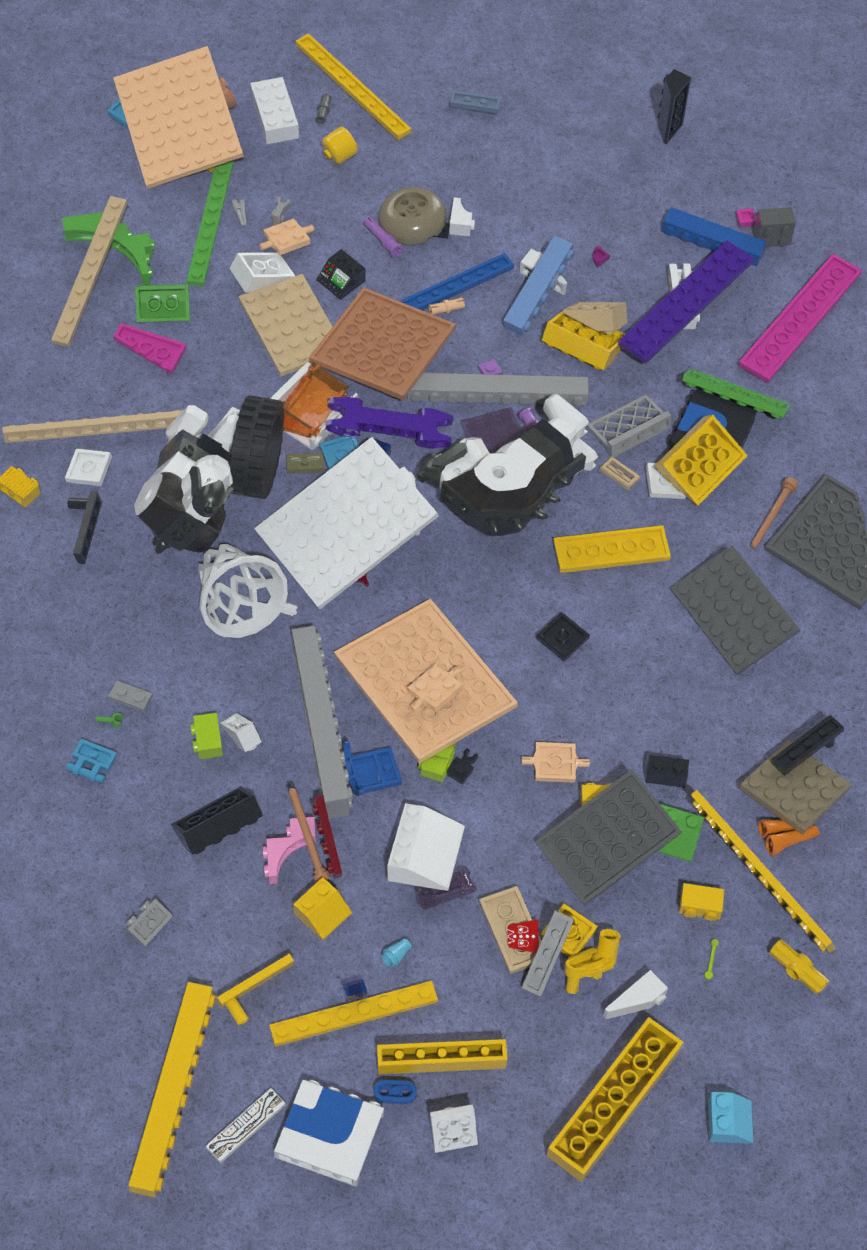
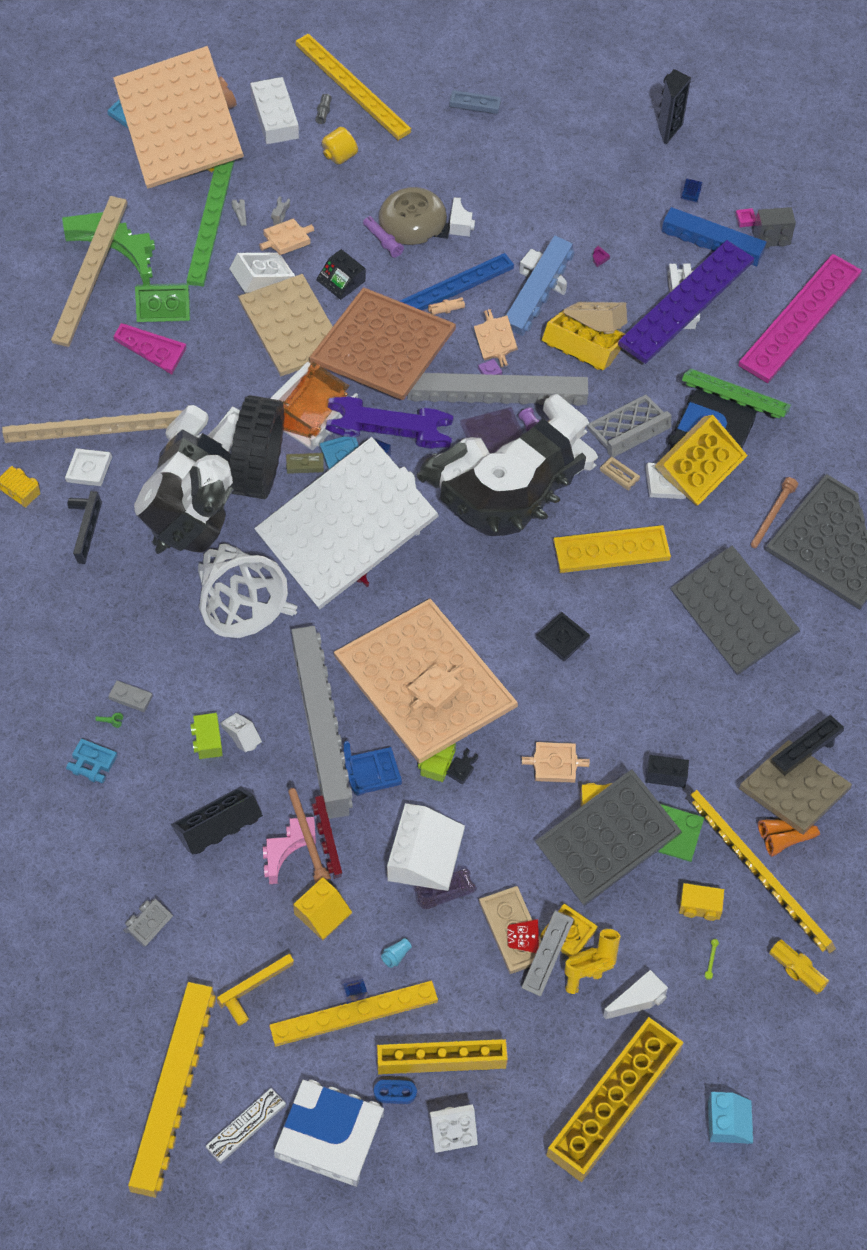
(495, 338): none -> light nougat plate
(692, 190): none -> clear blue brick

